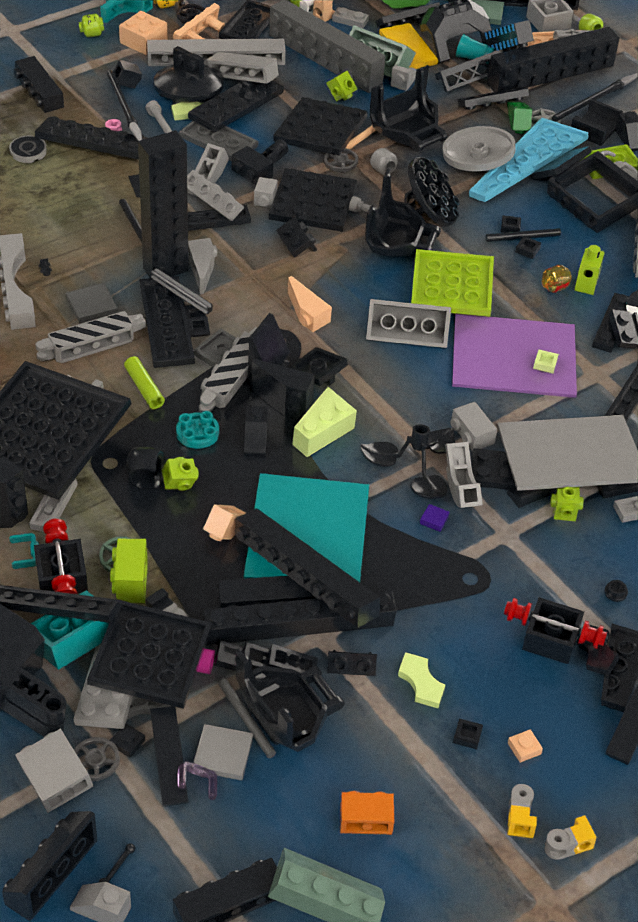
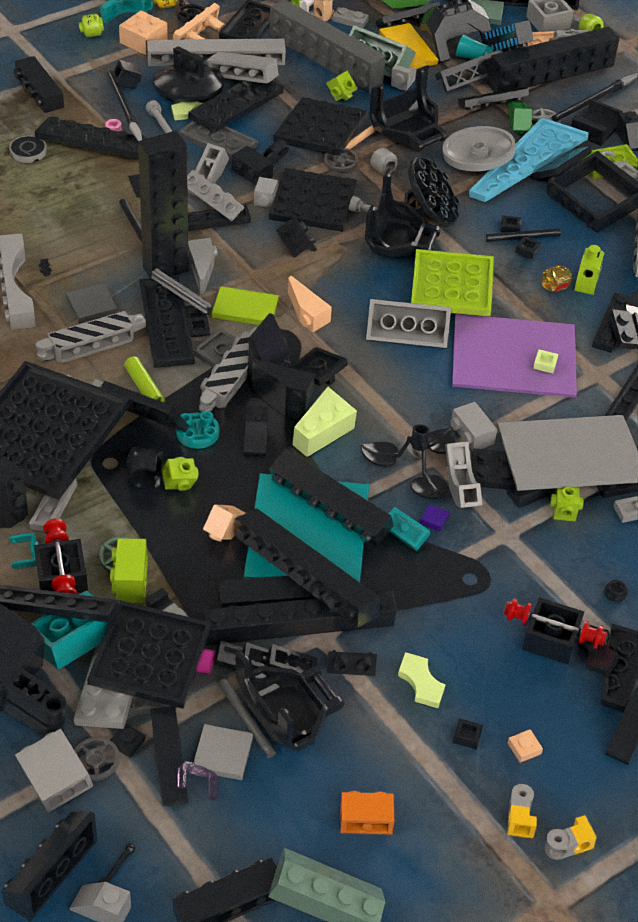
(150, 408): none -> black tile
(244, 305): none -> lime tile
(331, 497): none -> black brick
(408, 529): none -> teal plate

